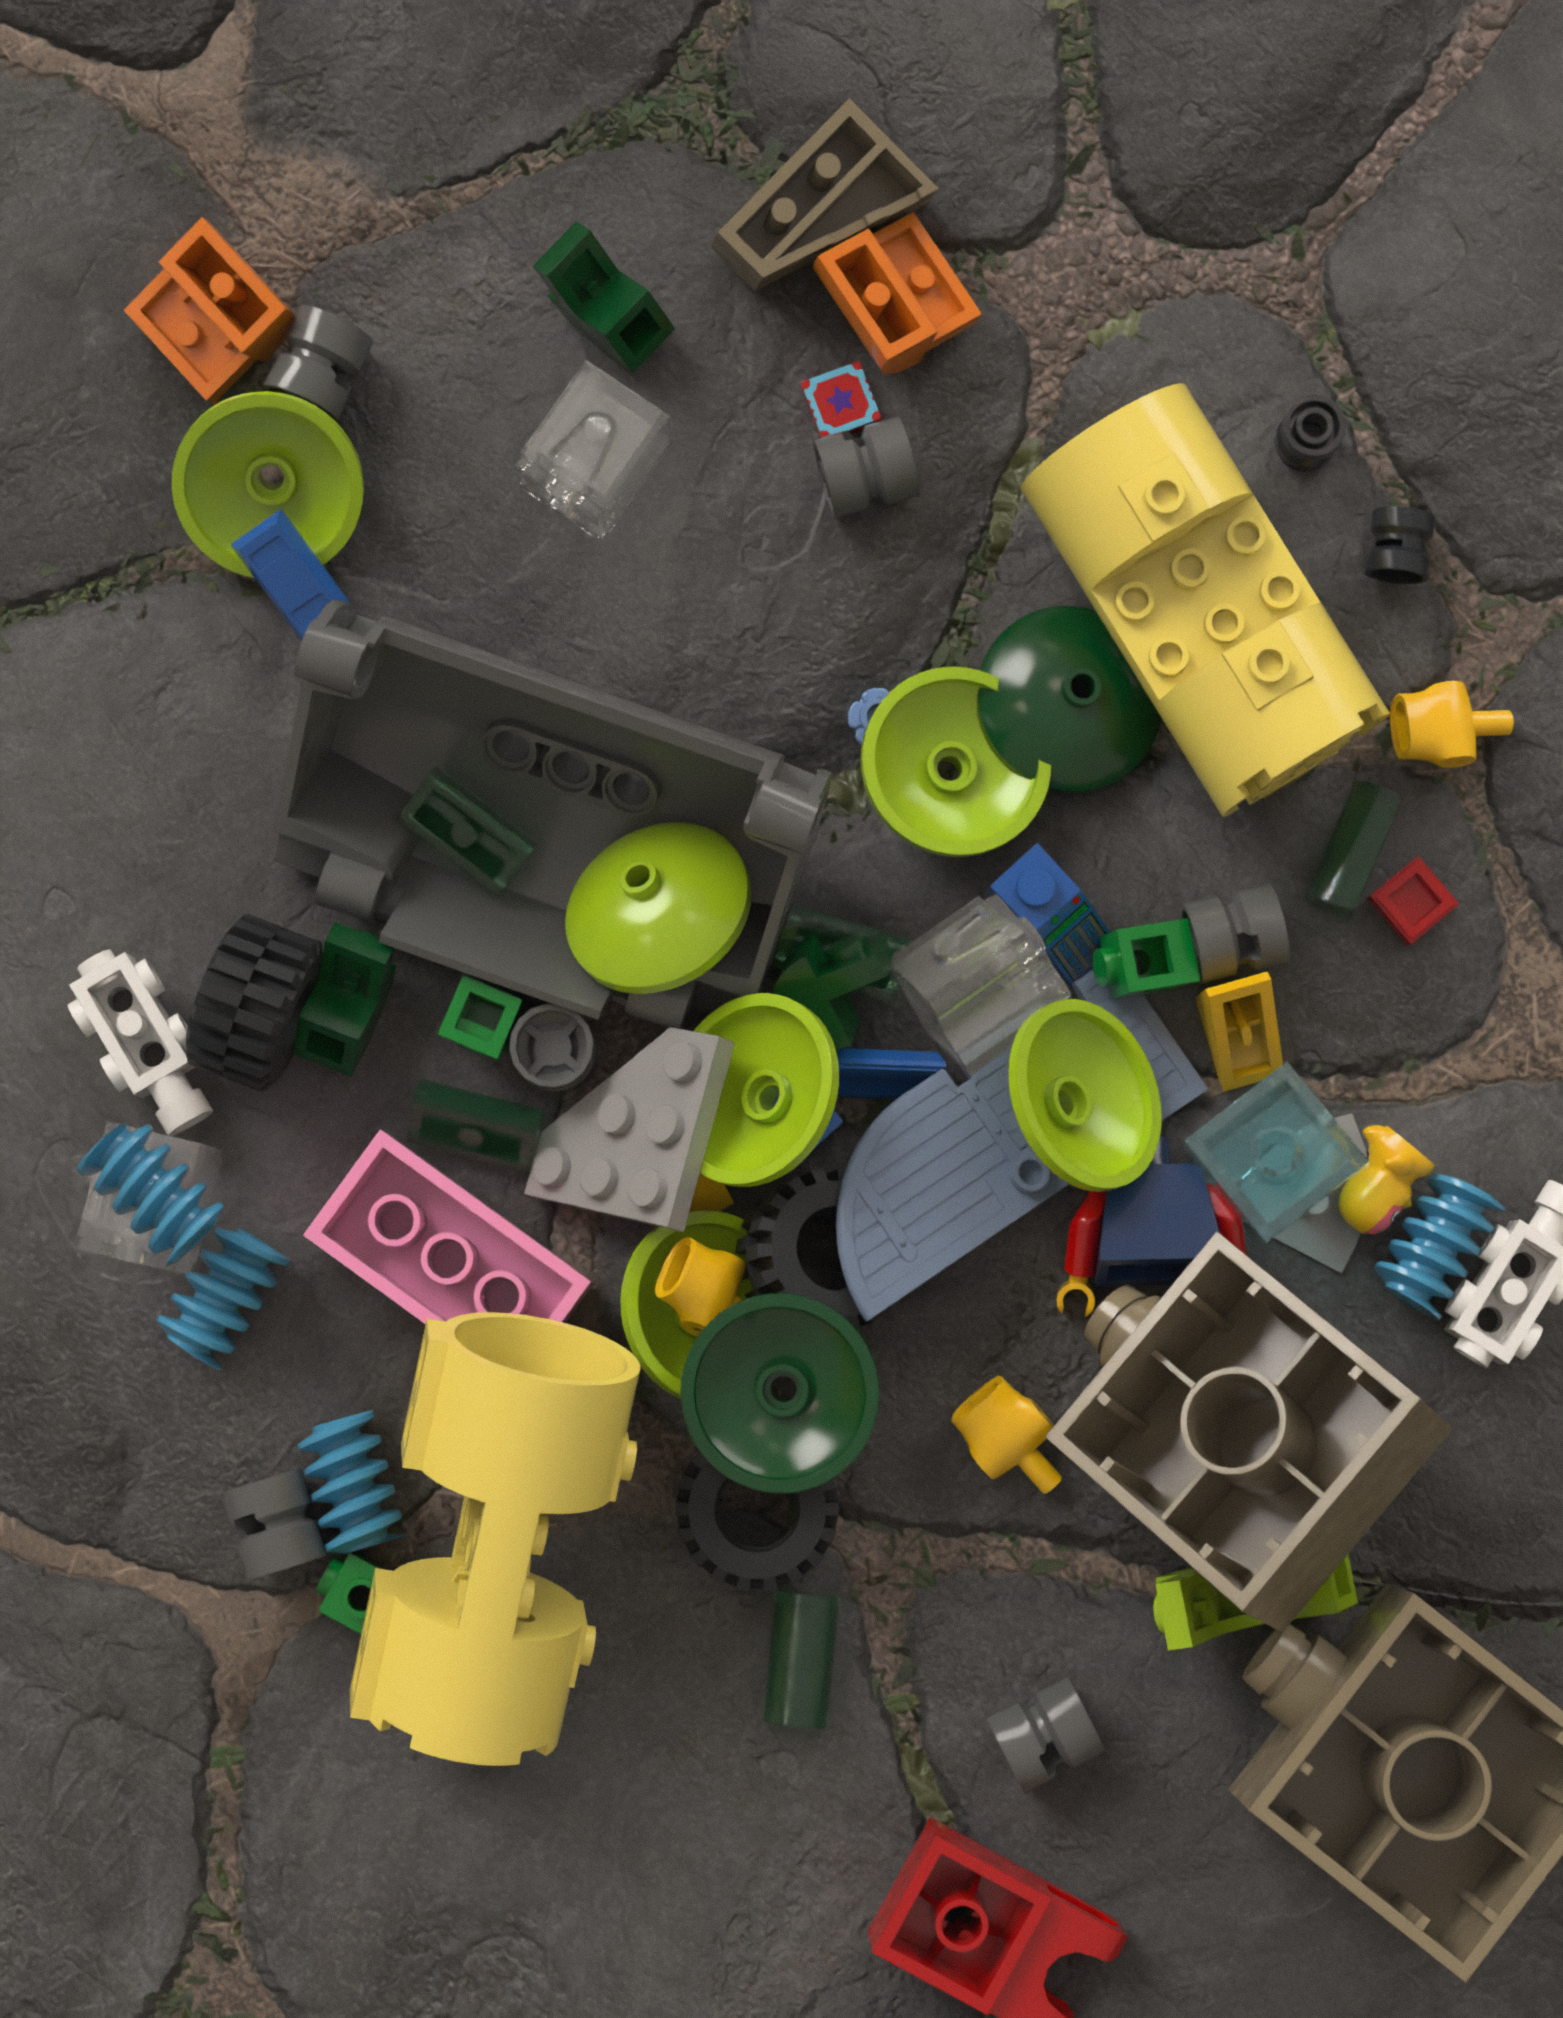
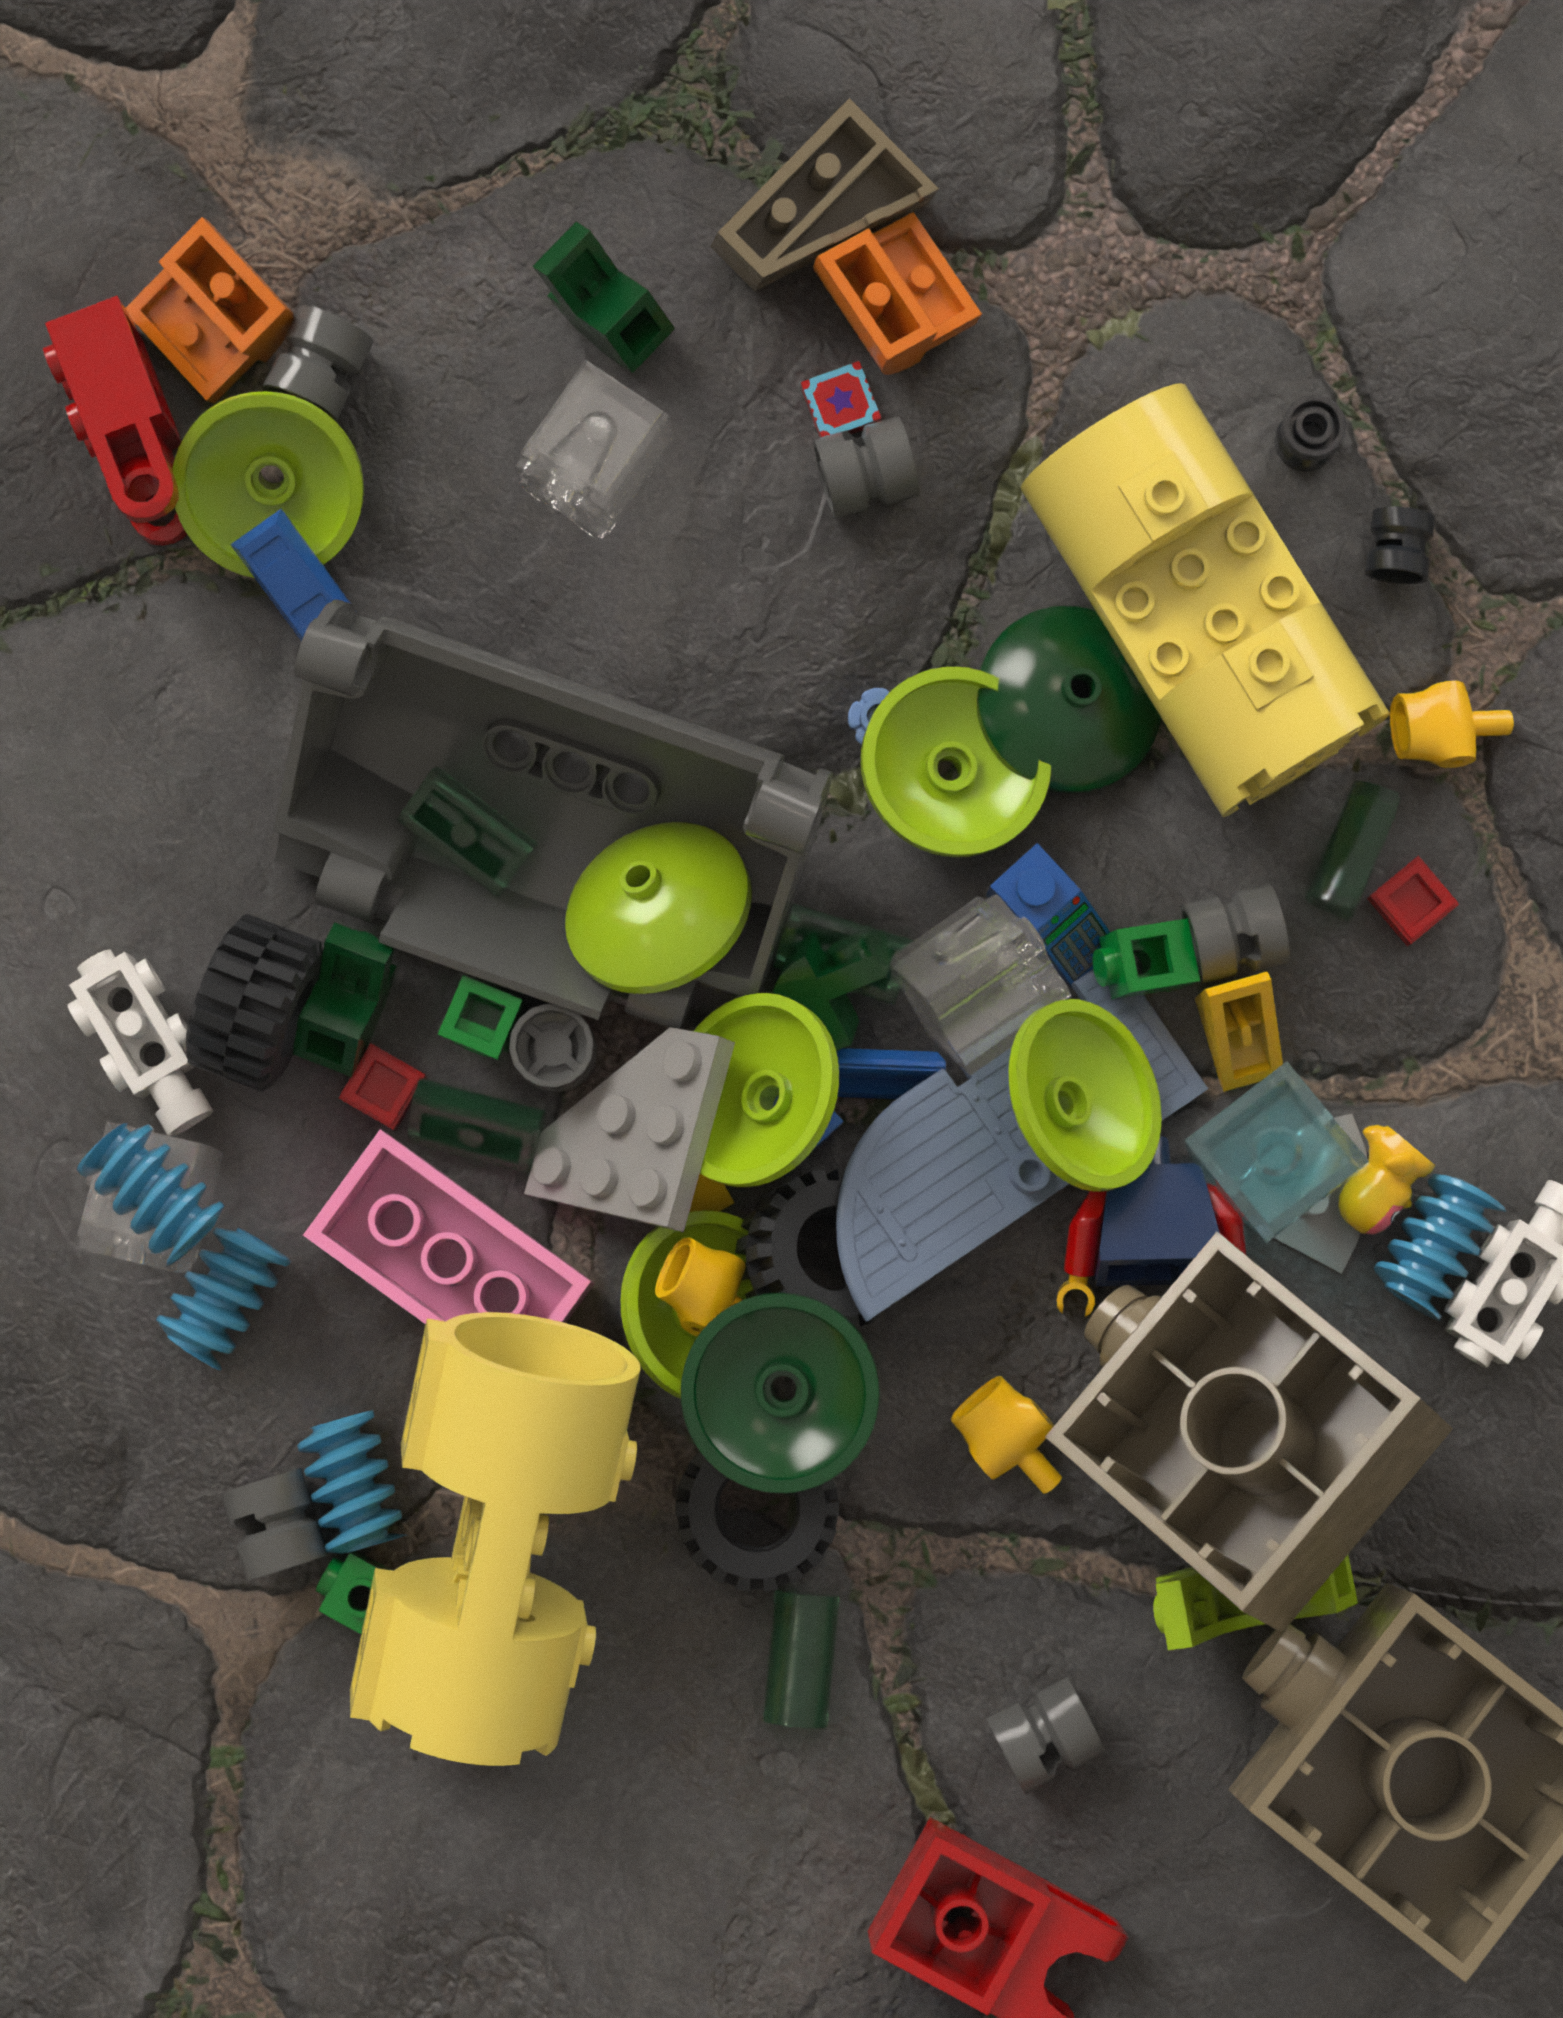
(119, 412): none -> red brick
(382, 1087): none -> red tile

